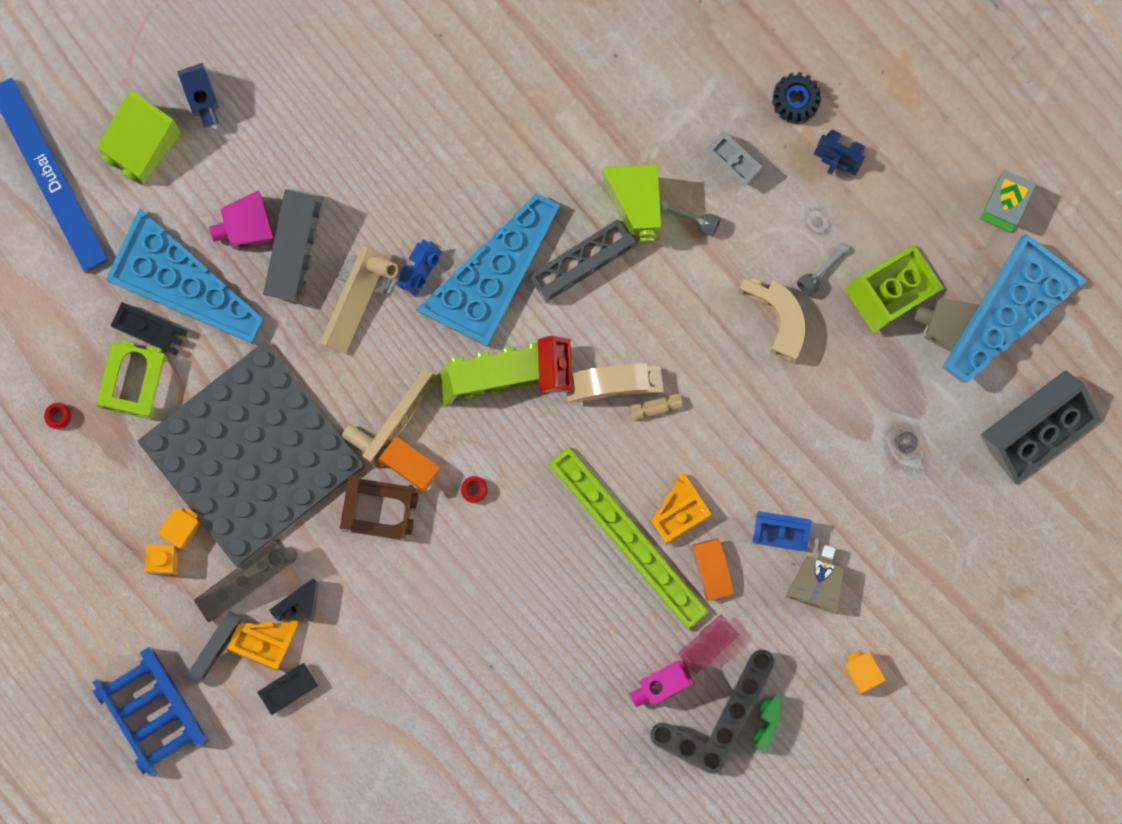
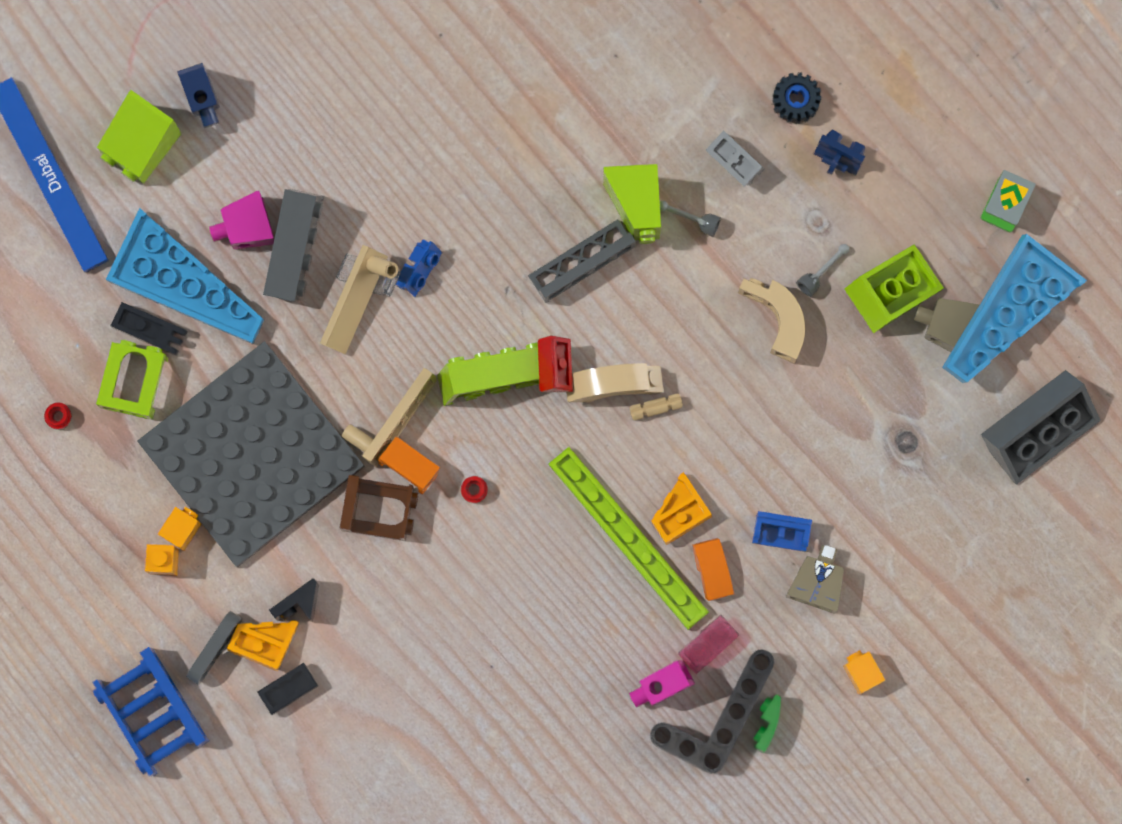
(245, 579): clear smoke piece -> none
(486, 283): dark azure wing -> none

